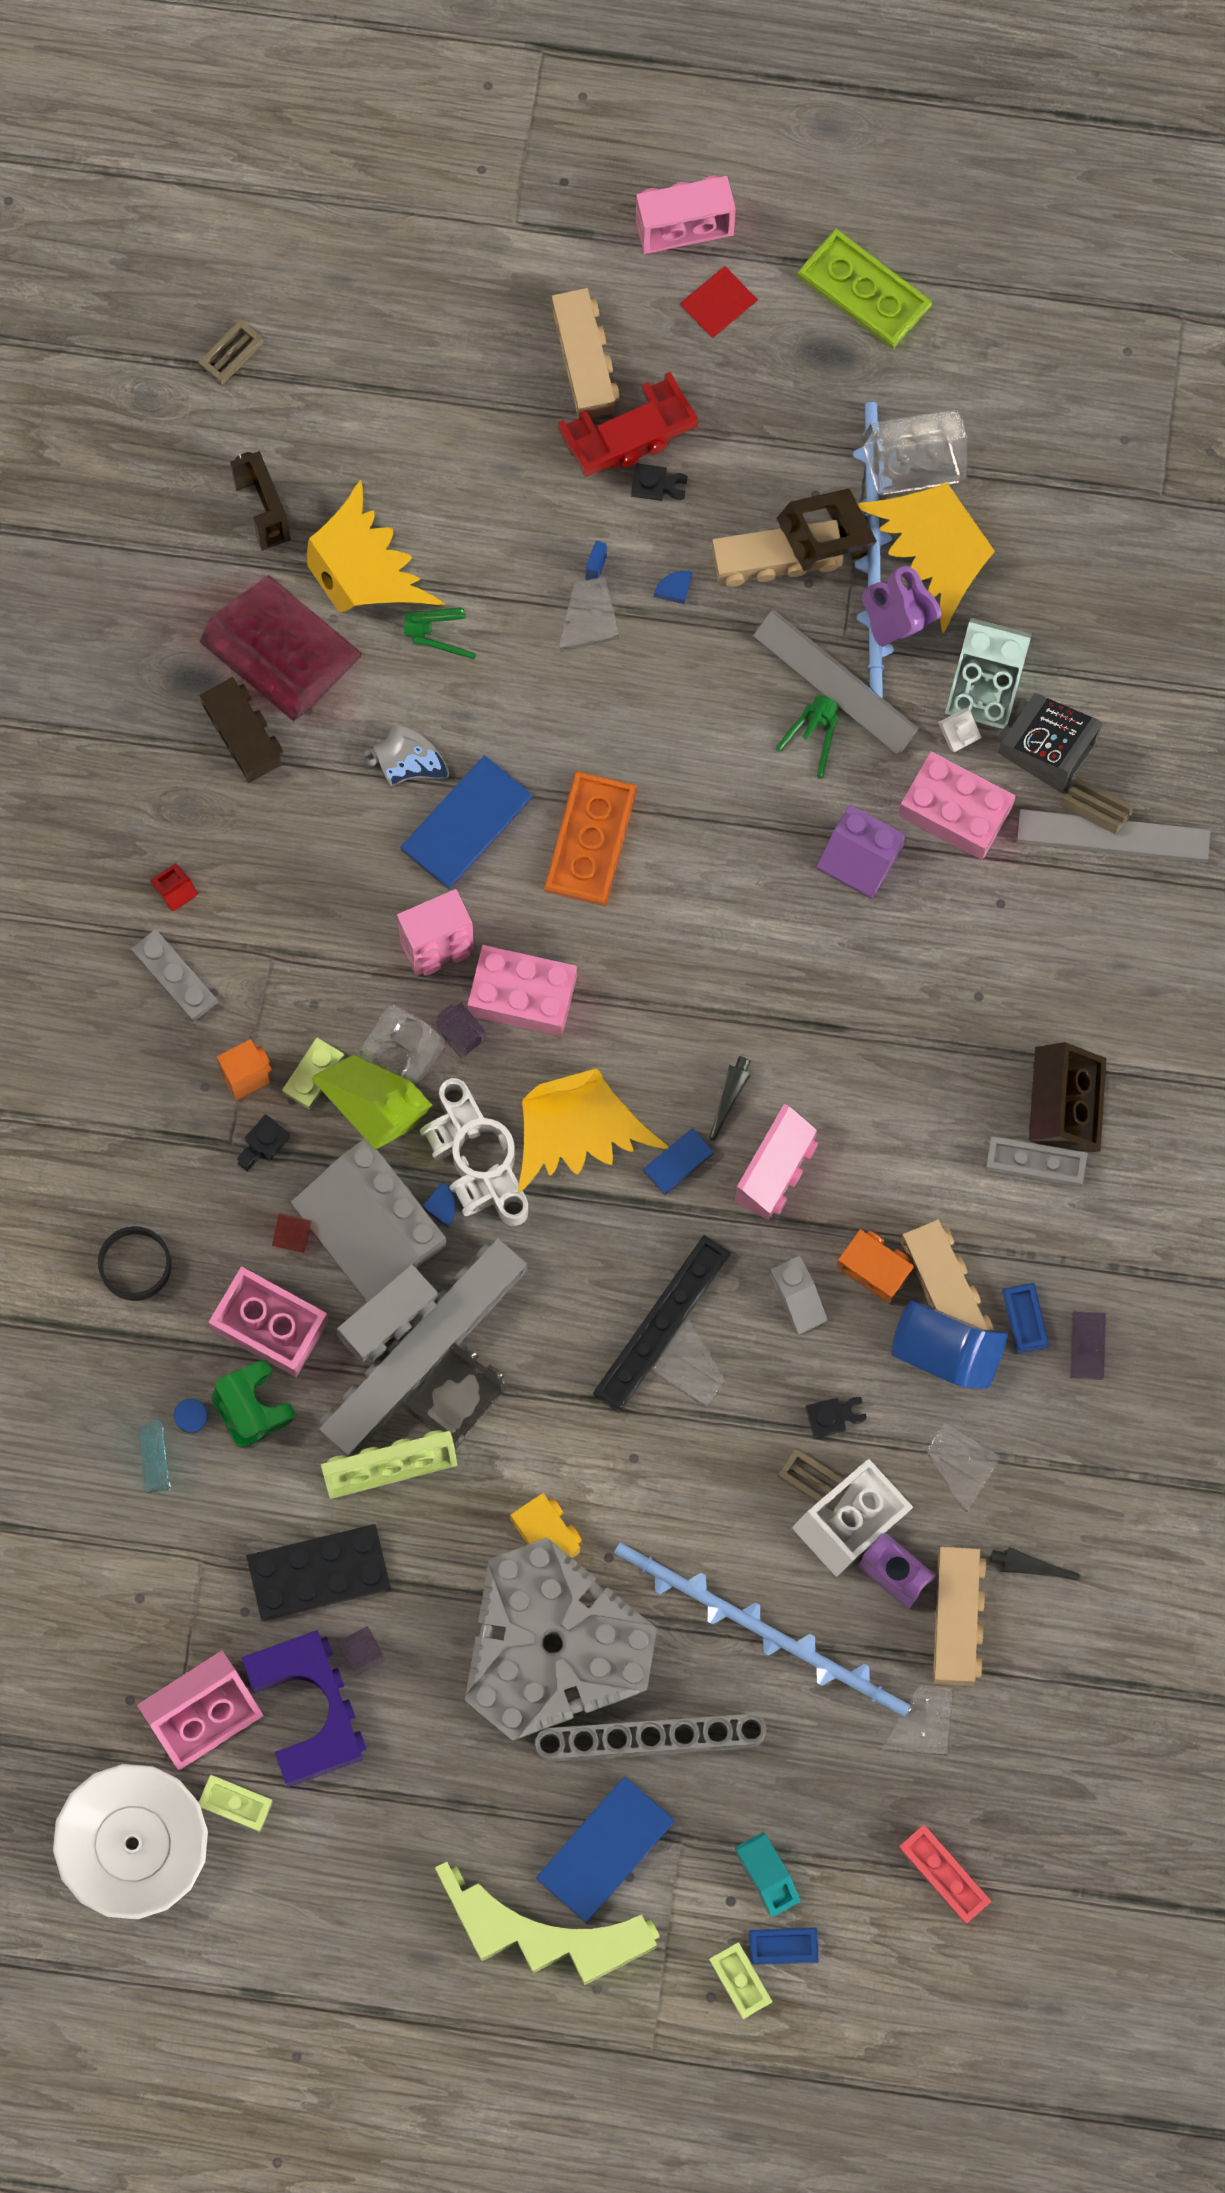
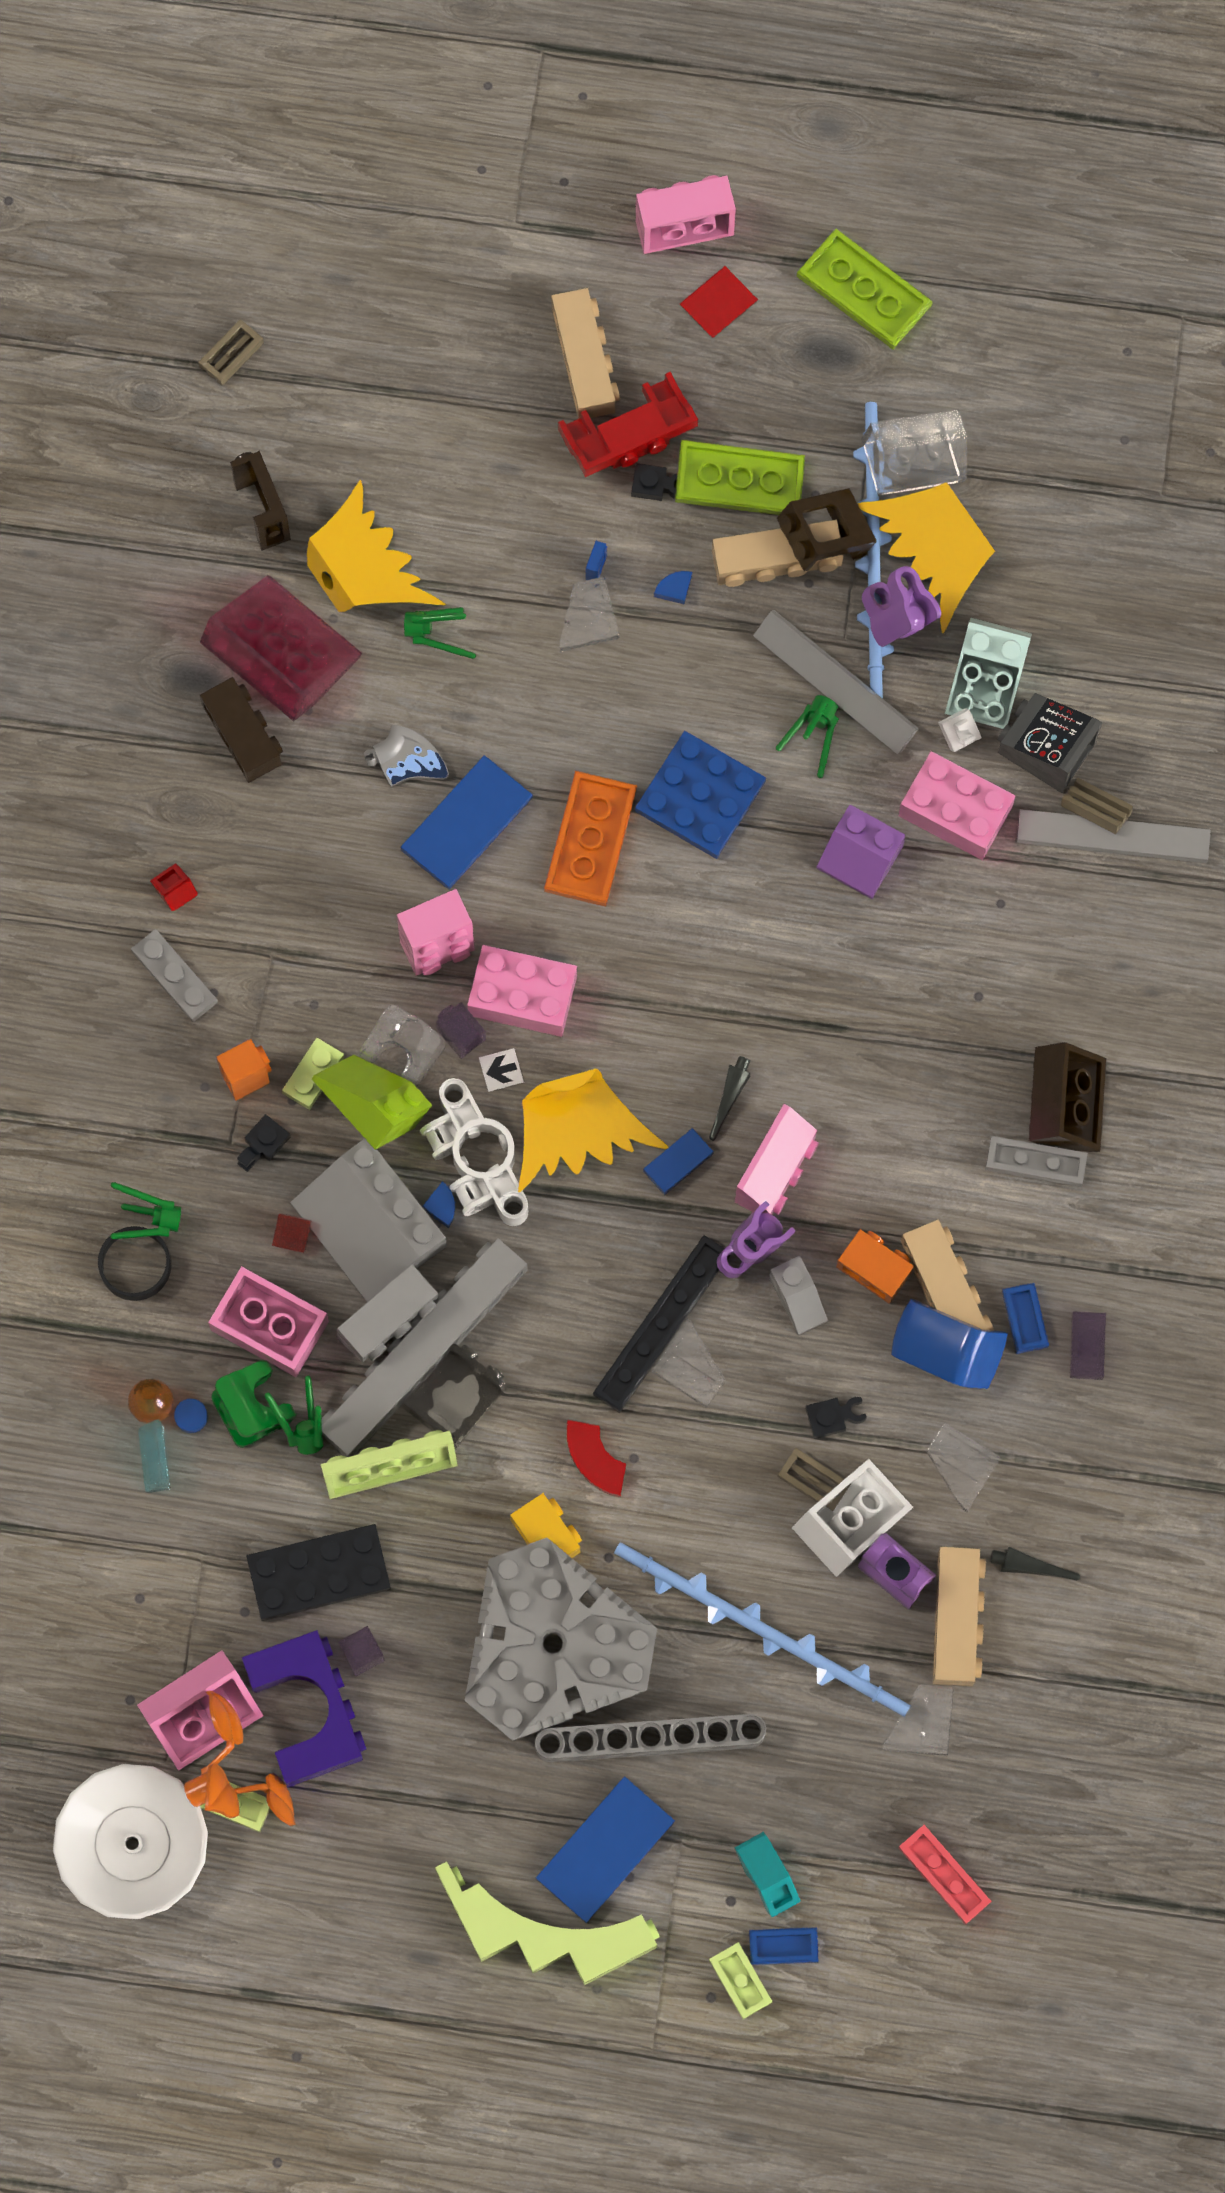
(150, 1400): none -> clear orange piece
(164, 1215): none -> green plant
(213, 1786): none -> orange plant
(307, 1432): none -> green plant
(501, 1070): none -> white sticker
(593, 1460): none -> red tile
(700, 794): none -> blue plate
(738, 477): none -> lime tile
(753, 1241): none -> medium lavender piece

